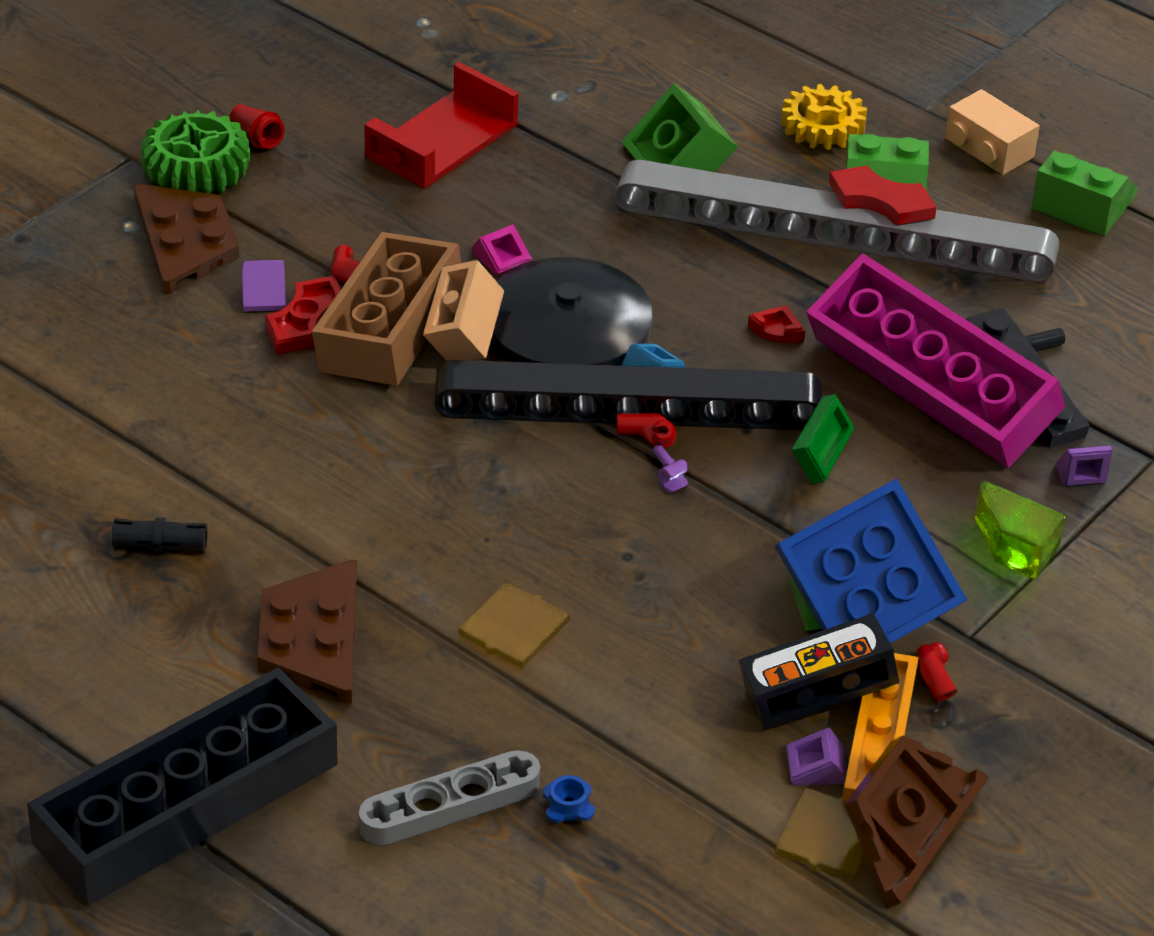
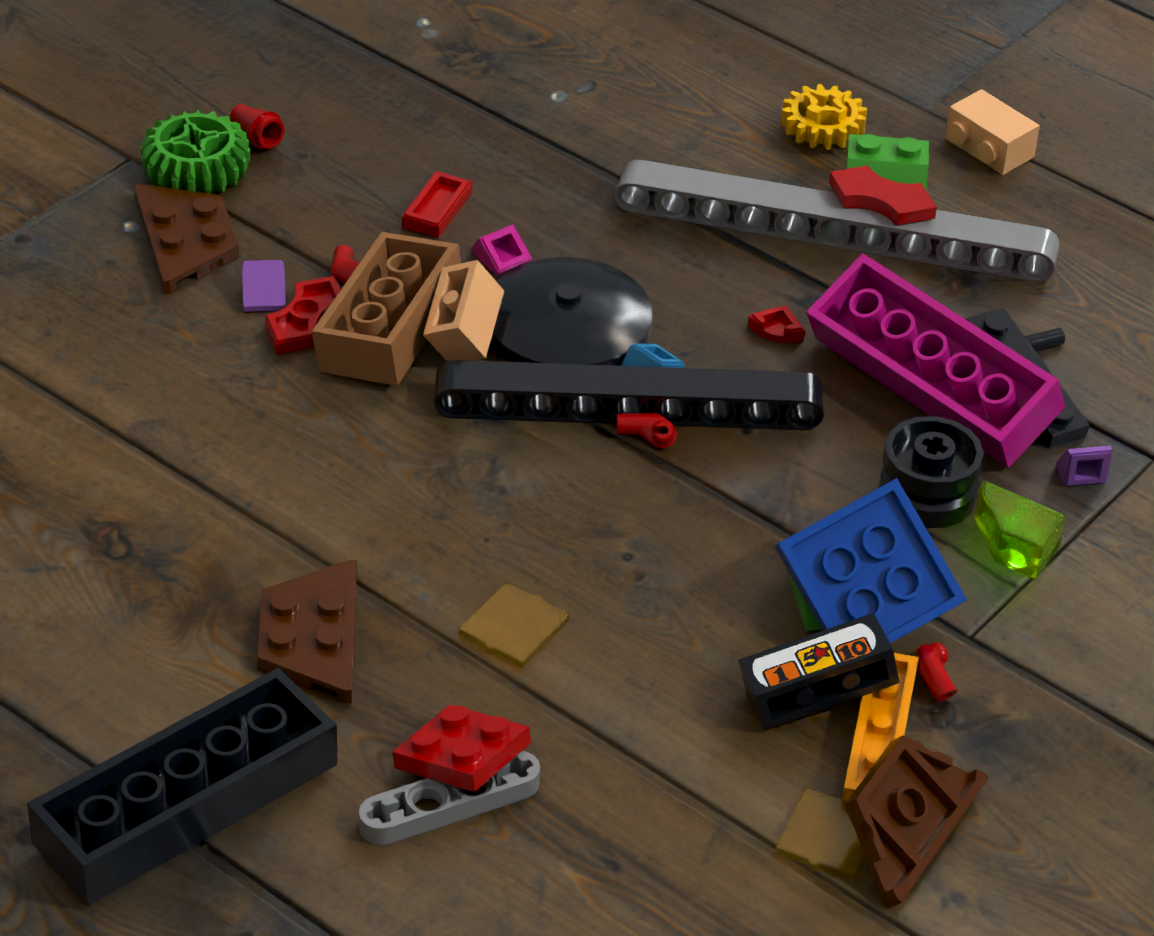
(159, 535): black pin -> none
(437, 204): none -> red tile
(445, 132): red panel -> none
(462, 747): none -> red plate
(568, 799): blue plate -> none
(671, 474): medium lavender hand -> none
(680, 134): bright green slope -> none
(817, 759): medium lavender slope -> none
(823, 439): green tile -> none
(936, 467): none -> black wheel
(1081, 192): bright green slope -> none

